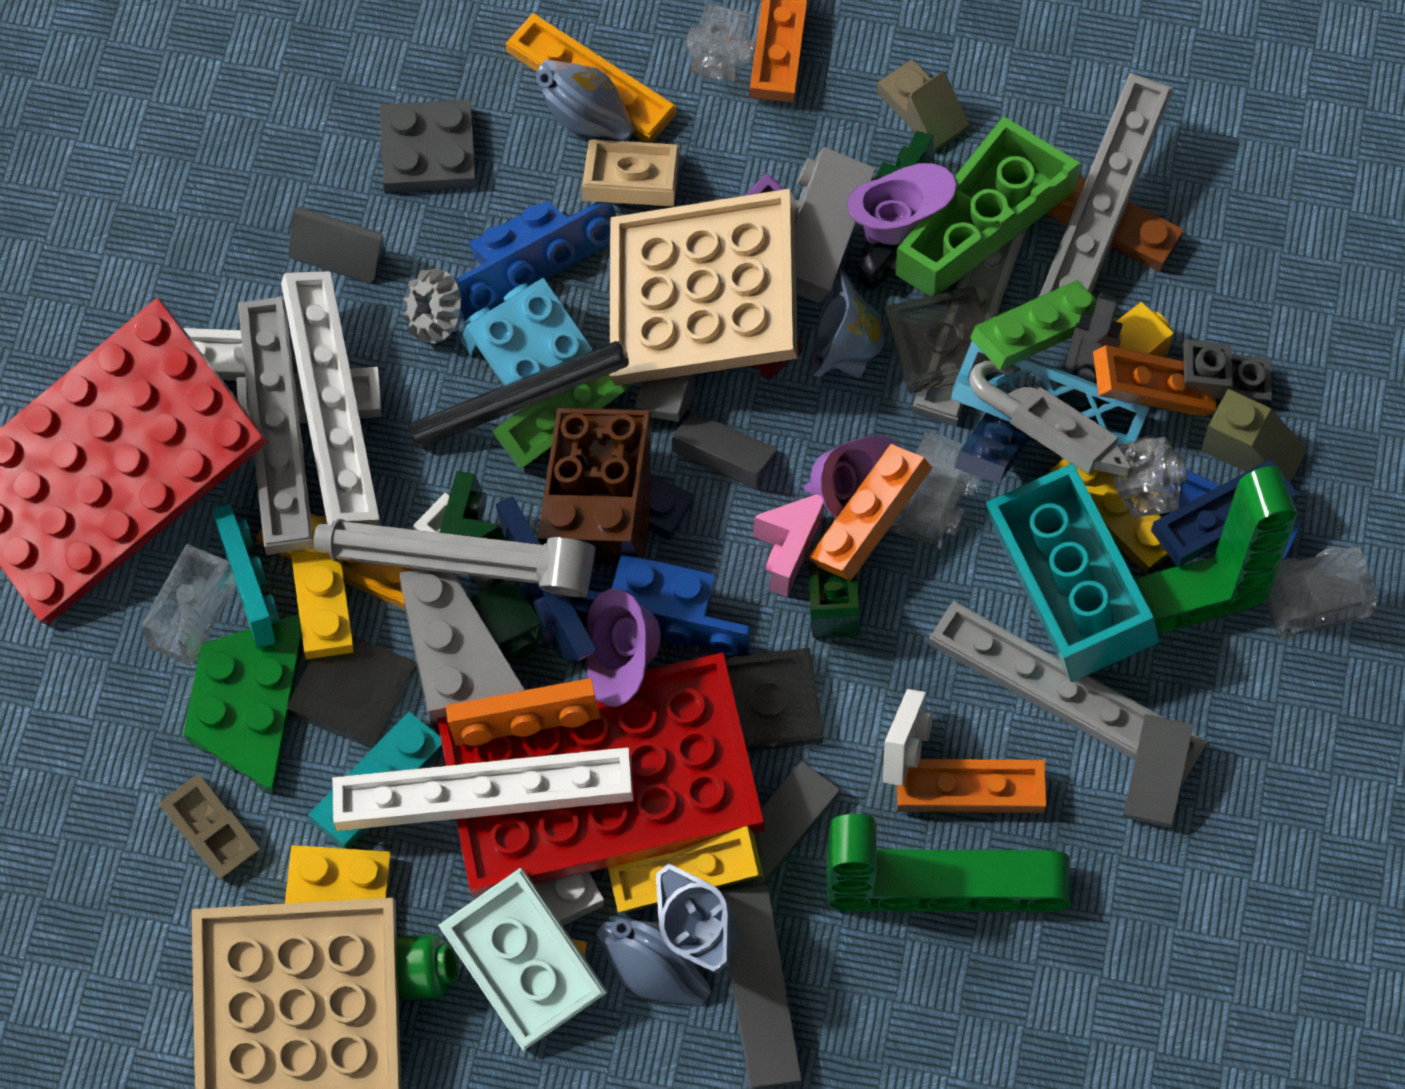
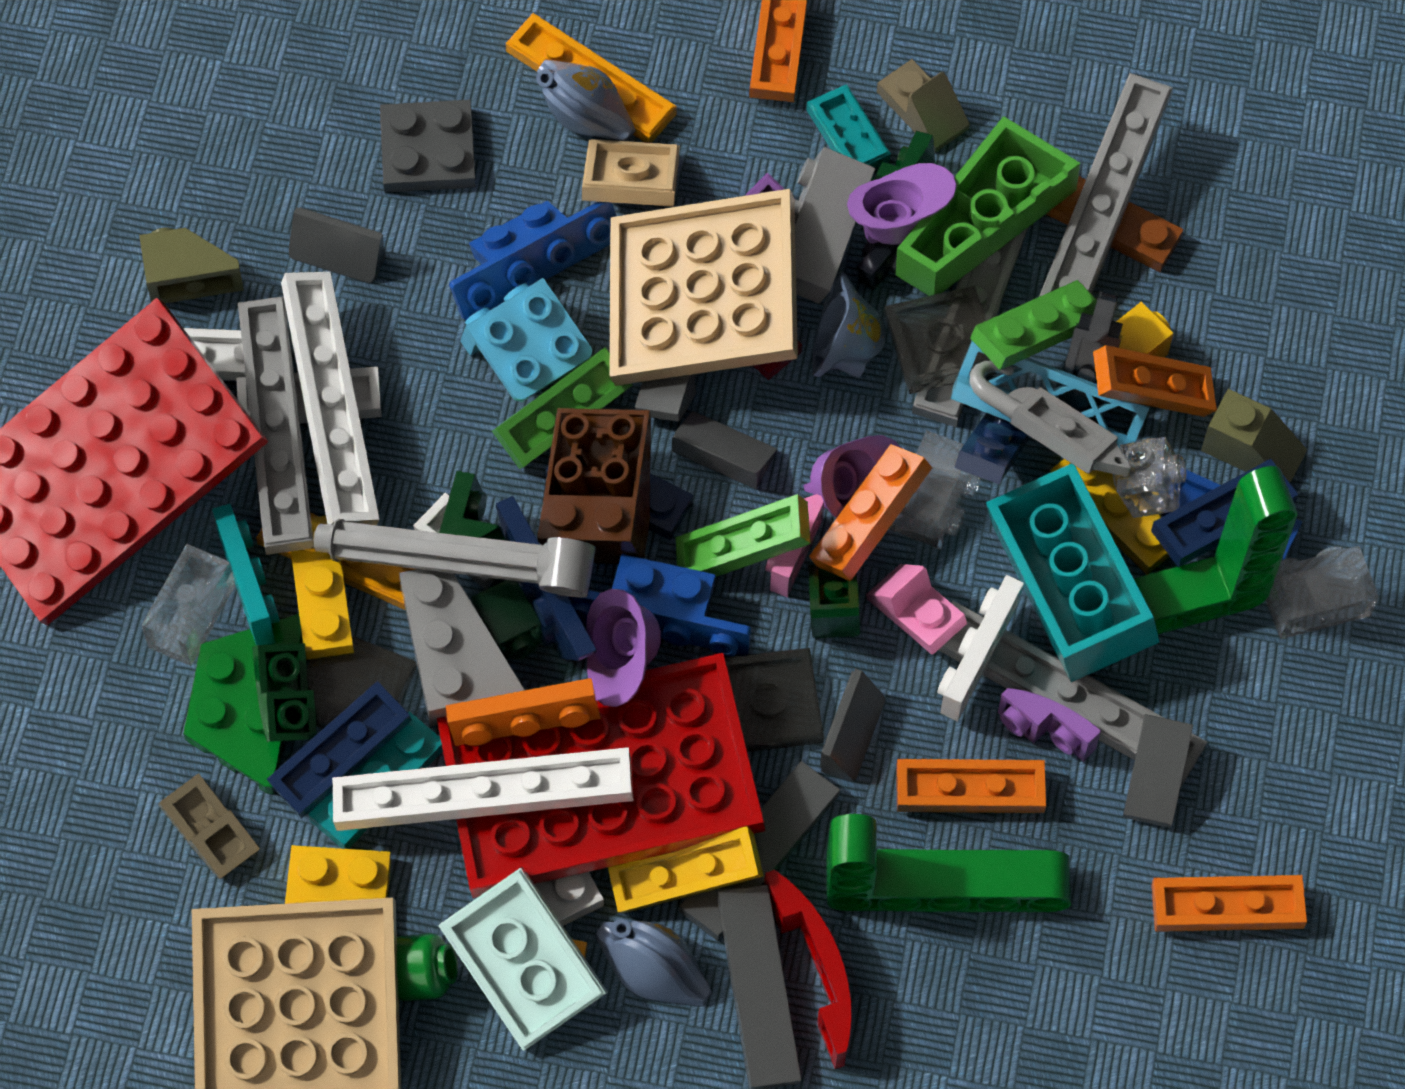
(186, 266): none -> olive slope
(283, 692): none -> dark green slope
(339, 749): none -> dark blue plate
(444, 306): light grey gear -> none
(519, 394): black axle -> none
(695, 919): sand blue hat -> none
(719, 43): clear brick -> none
(746, 537): none -> bright green plate
(795, 911): none -> red slope
(847, 127): none -> teal plate
(852, 728): none -> dark grey slope
(905, 737): white plate -> none
(917, 607): none -> bright pink slope
(979, 647): none -> white plate
(1034, 715): none -> medium lavender slope
(1214, 369): dark grey slope -> none
(1228, 903): none -> orange plate

